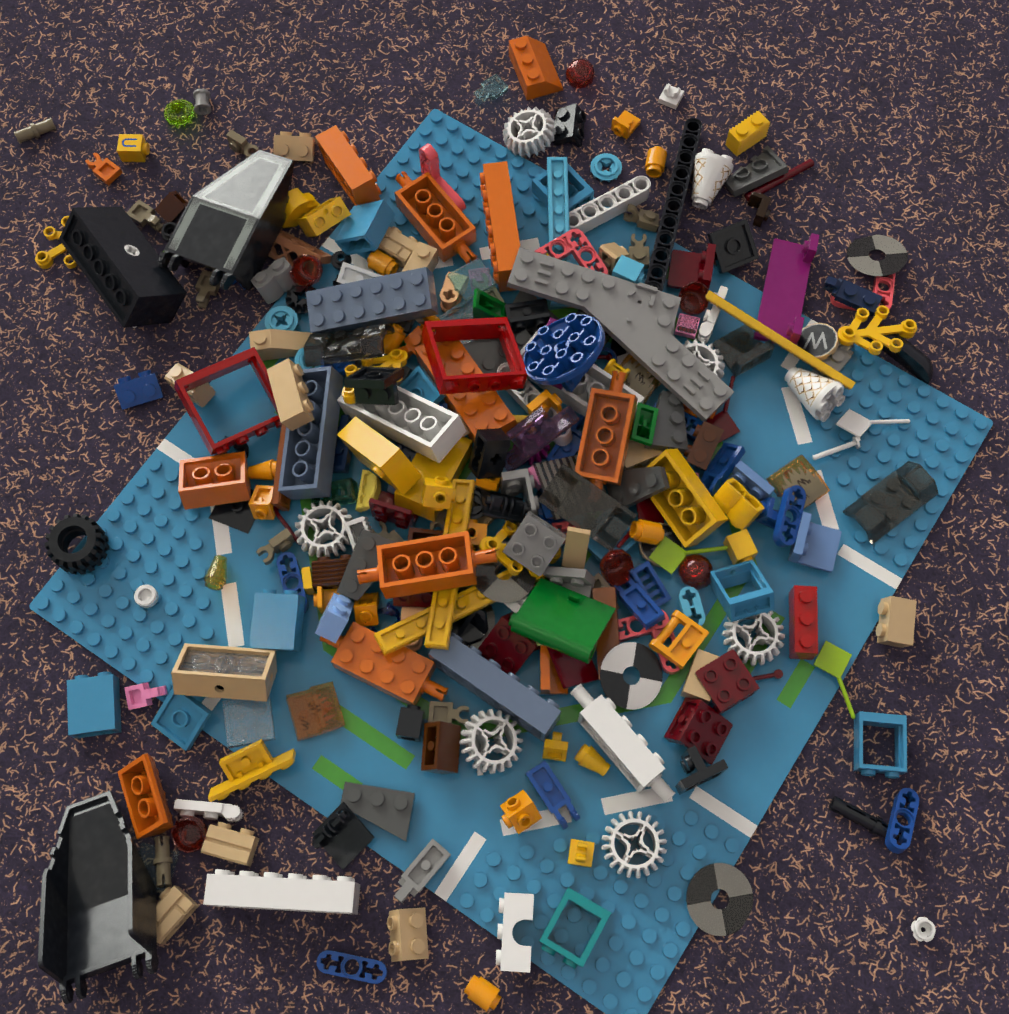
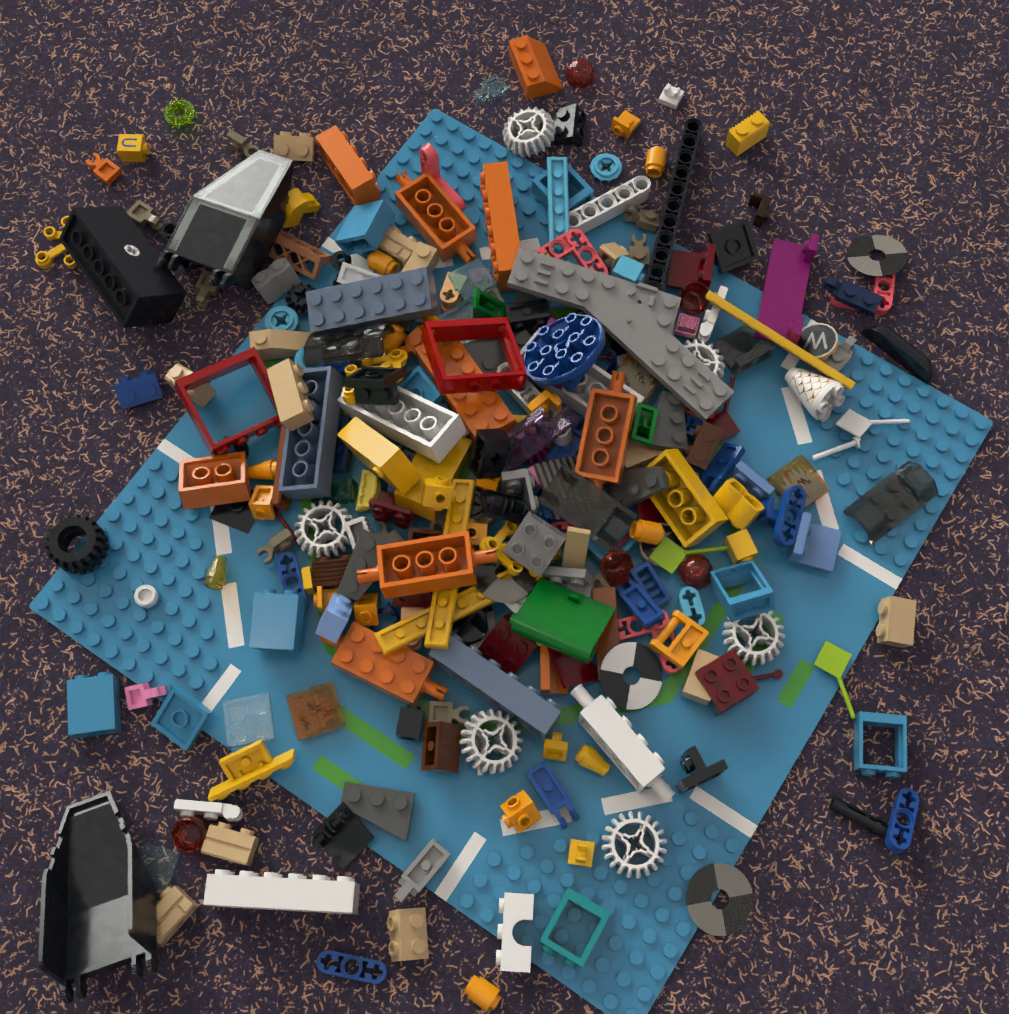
(34, 130): dark tan pin -> none
(145, 797): orange slope -> none
(162, 861): dark tan pin -> none
(171, 206): reddish brown panel -> none
(202, 104): light grey bush -> none
(224, 672): tan brick -> none
(306, 270): clear red hair -> none
(326, 216): yellow window -> none
(613, 366): yellow bush -> none
(700, 727): dark red bracket -> none
(709, 176): white cone -> none
(759, 171): dark grey wing -> none
(777, 181): dark red bar -> none
(803, 622): red brick -> none
(849, 334): yellow plant -> none
(929, 927): white plate -> none

